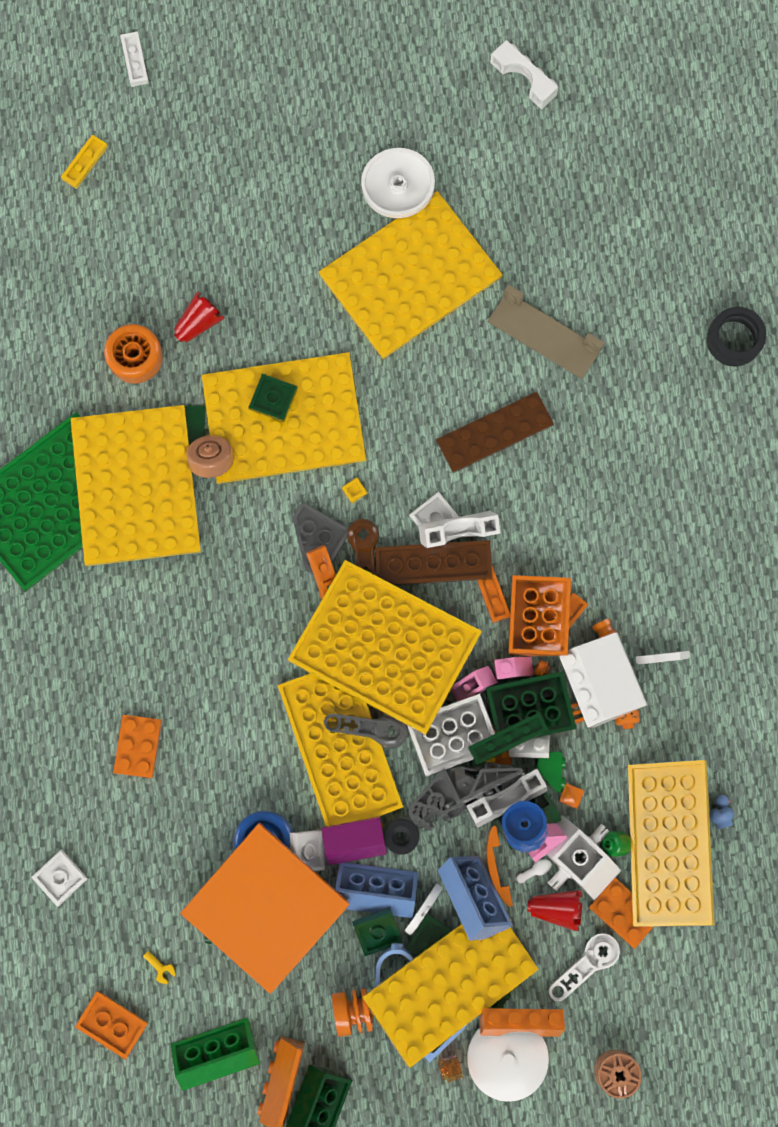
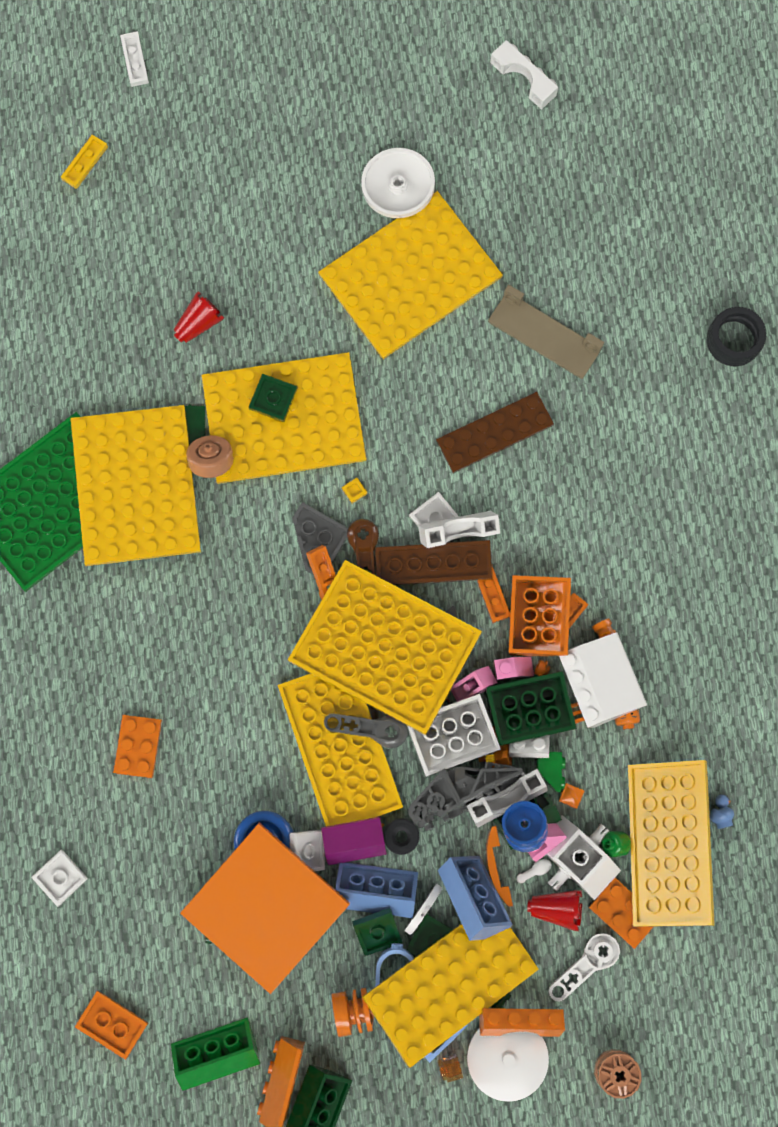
(128, 341): orange wheel -> none
(159, 967): yellow bar -> none
(507, 739): dark green plate -> none
(654, 658): white tile -> none

